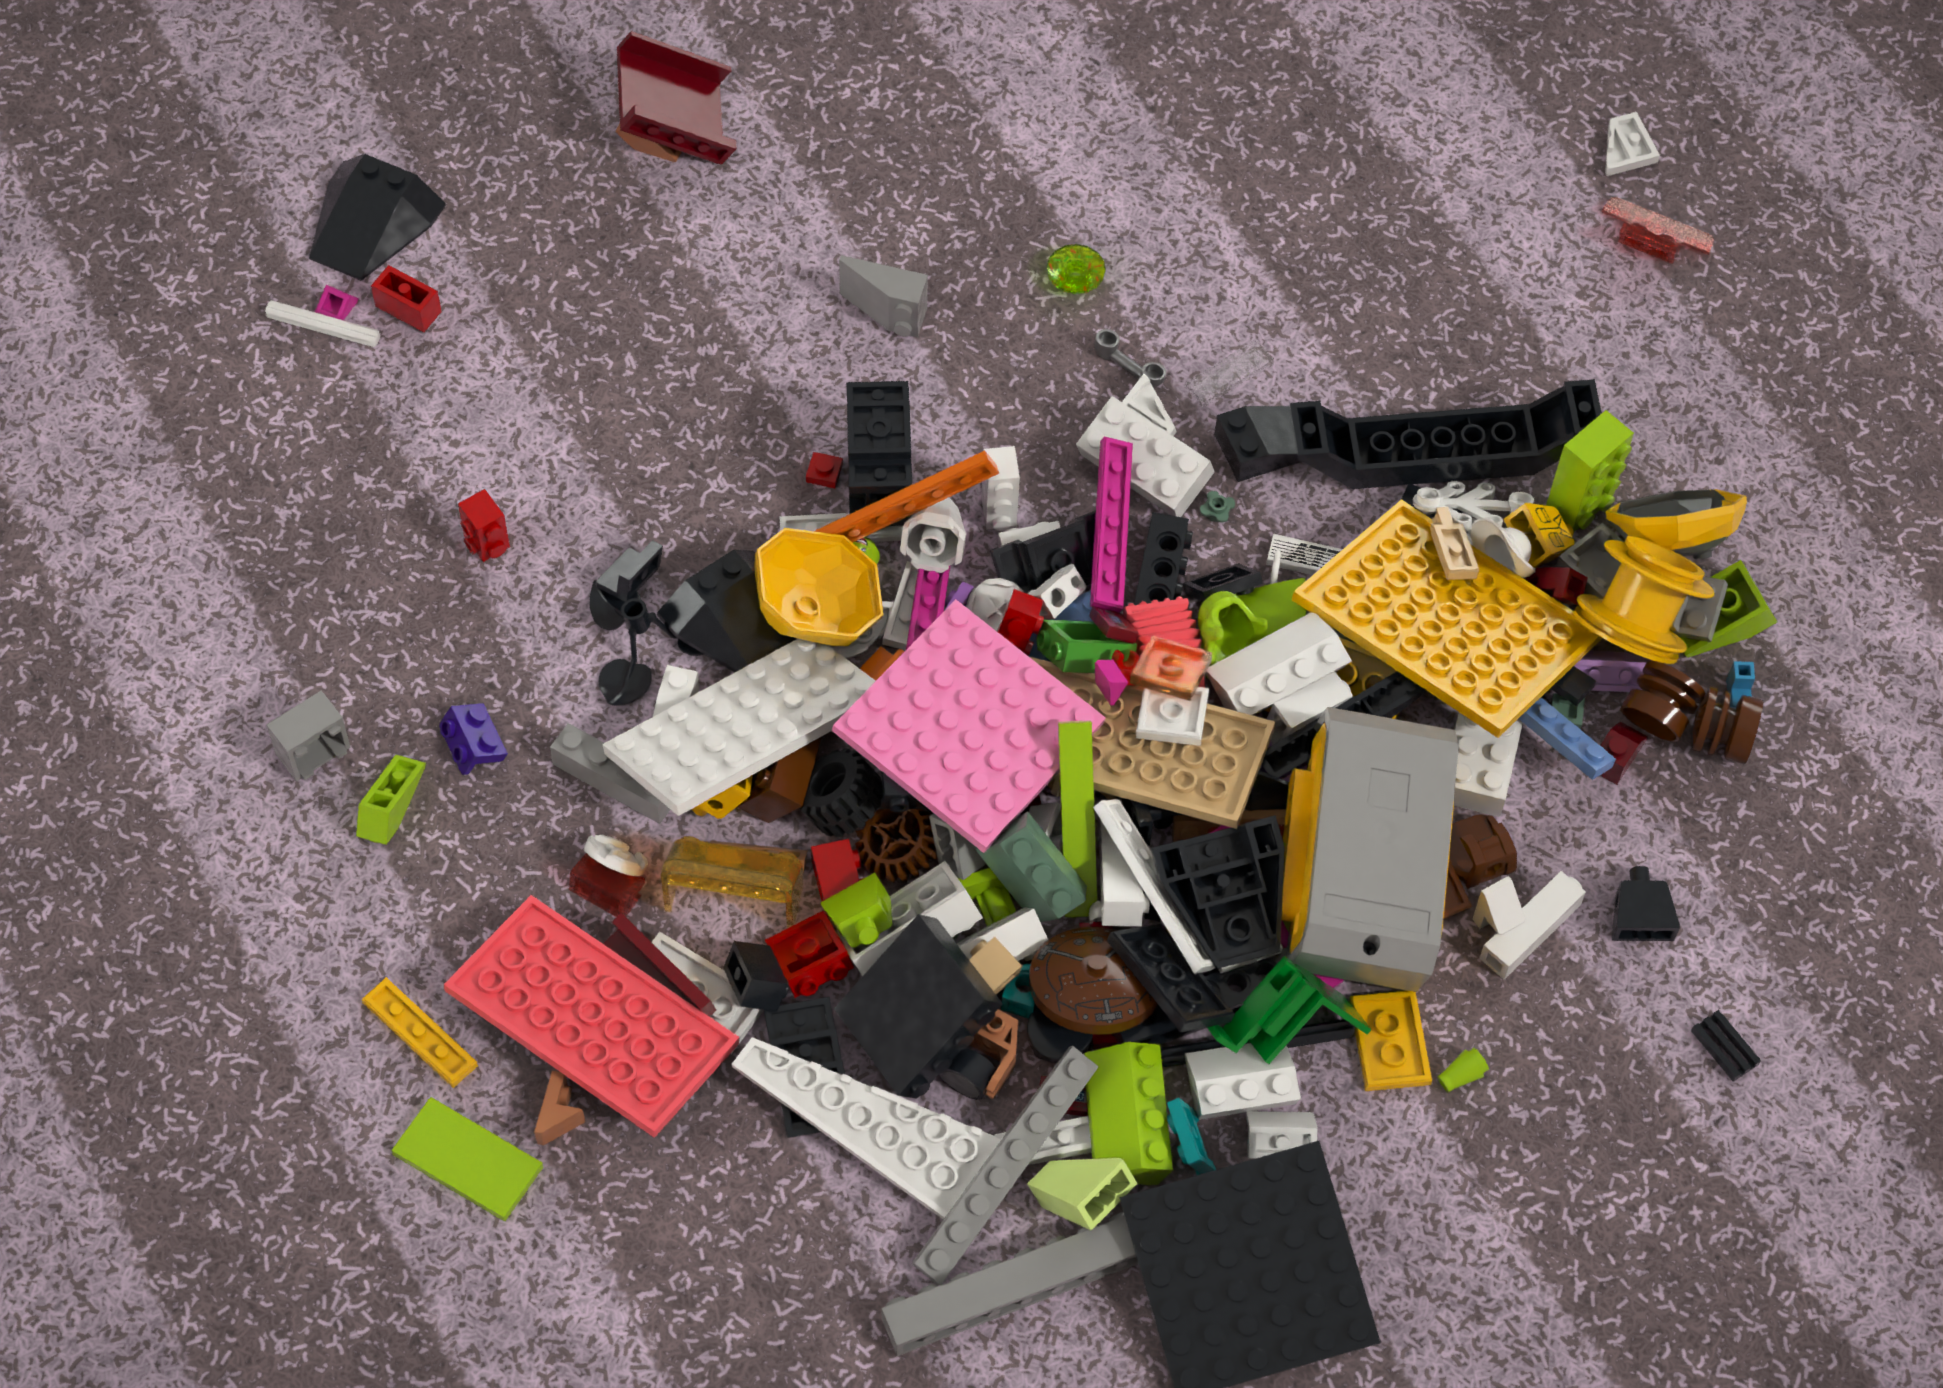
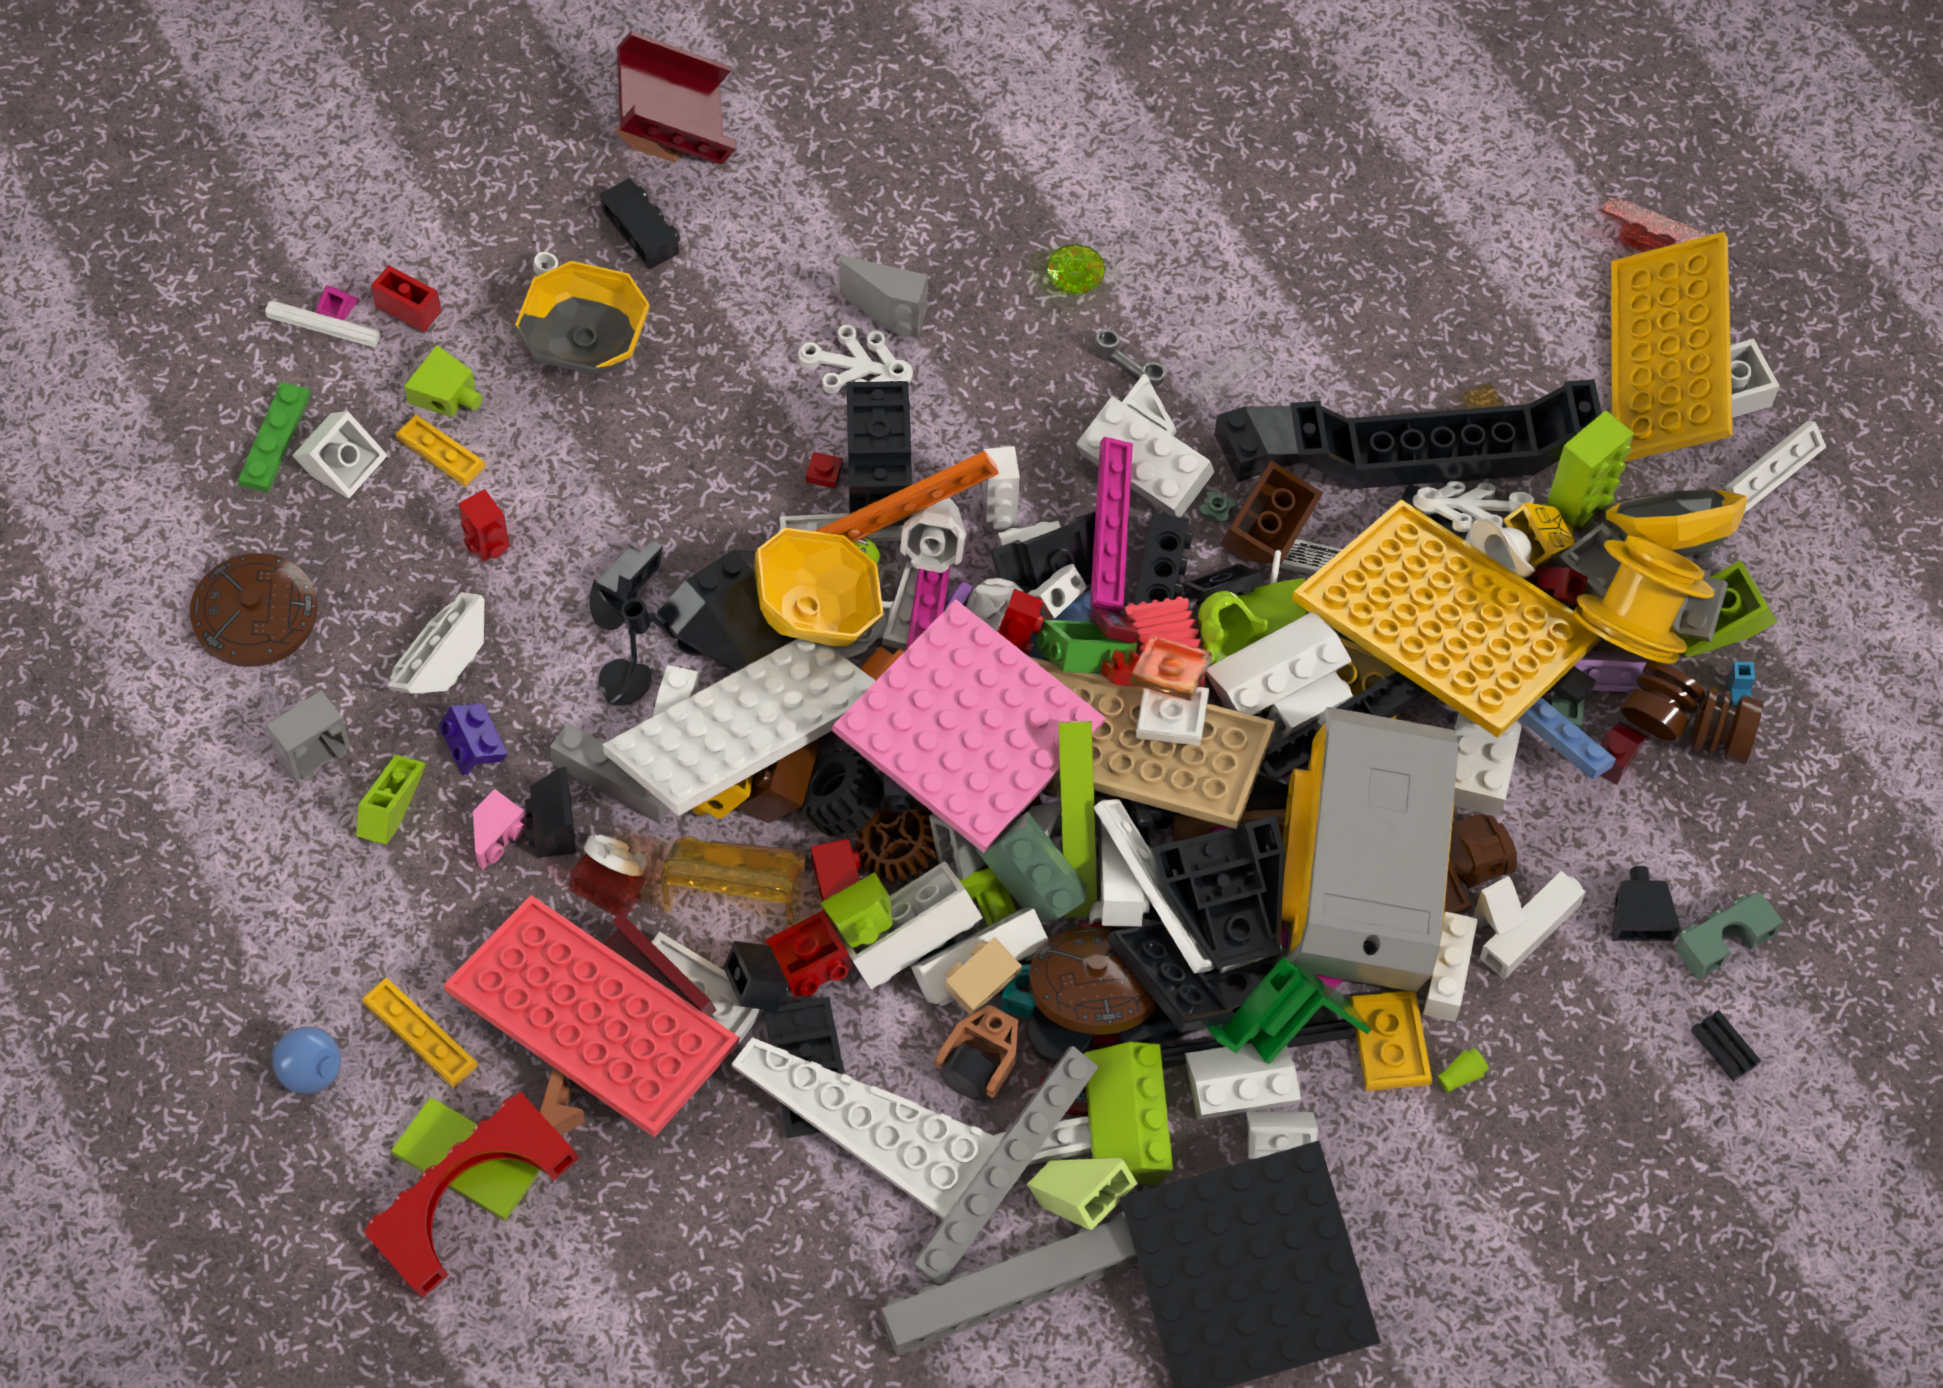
(253, 610): none -> reddish brown dish
(274, 437): none -> bright green plate
(306, 1060): none -> medium blue brick
(340, 453): none -> white slope
(371, 215): black wedge -> none
(406, 1227): none -> red arch
(440, 450): none -> yellow tile
(442, 385): none -> lime torso
(442, 648): none -> white wedge
(495, 825): none -> bright pink slope
(544, 257): none -> white hinge
(551, 815): none -> black slope
(582, 318): none -> rock
(640, 223): none -> black brick
(859, 364): none -> white plant
(918, 1006): black brick -> none
(1109, 680): dark pink slope -> none
(1184, 1122): teal plate -> none
(1271, 516): none -> reddish brown slope
(1451, 967): none -> white brick
(1453, 546): tan hinge -> none
(1482, 397): none -> clear yellow tile
(1628, 145): white wing -> none
(1672, 345): none -> yellow plate
(1747, 918): none -> sand green arch
(1751, 379): none -> white brick
(1778, 464): none -> white plate

